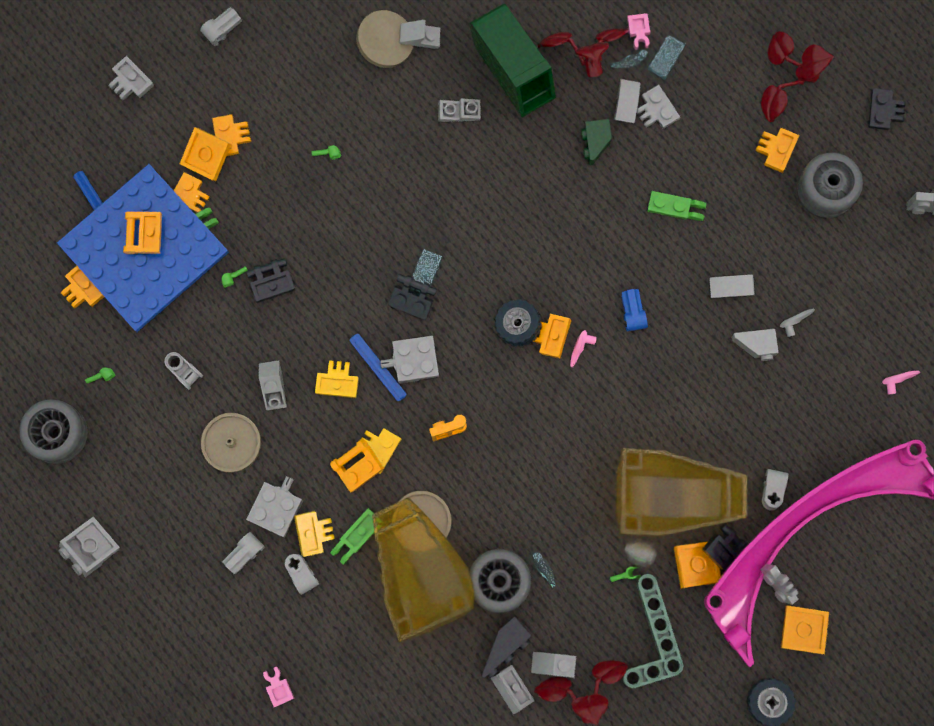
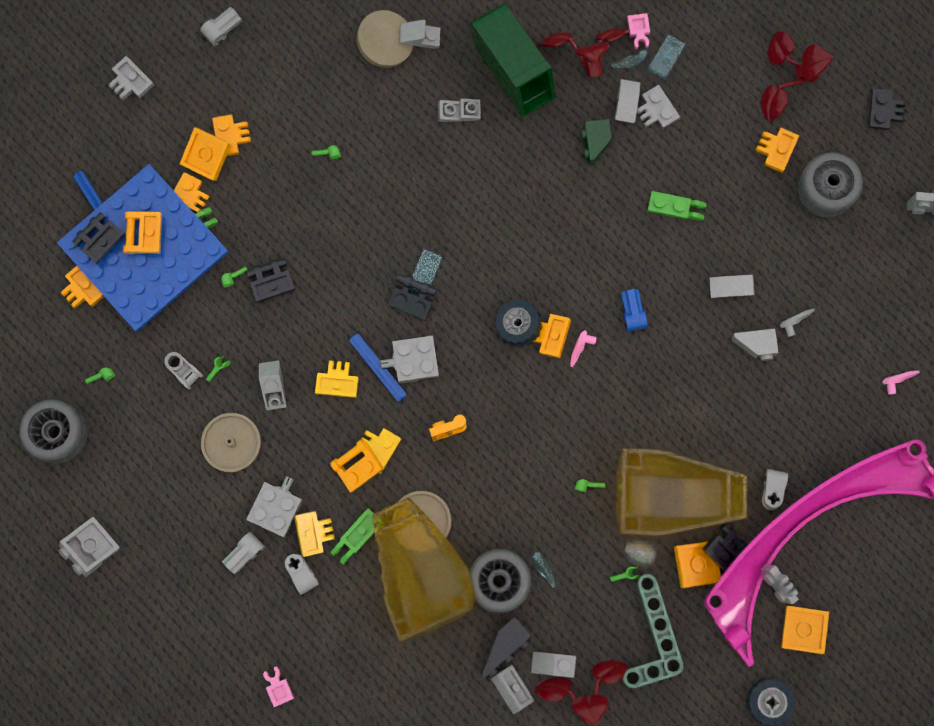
(102, 241): none -> black plate
(218, 365): none -> bright green hand
(581, 485): none -> bright green hand

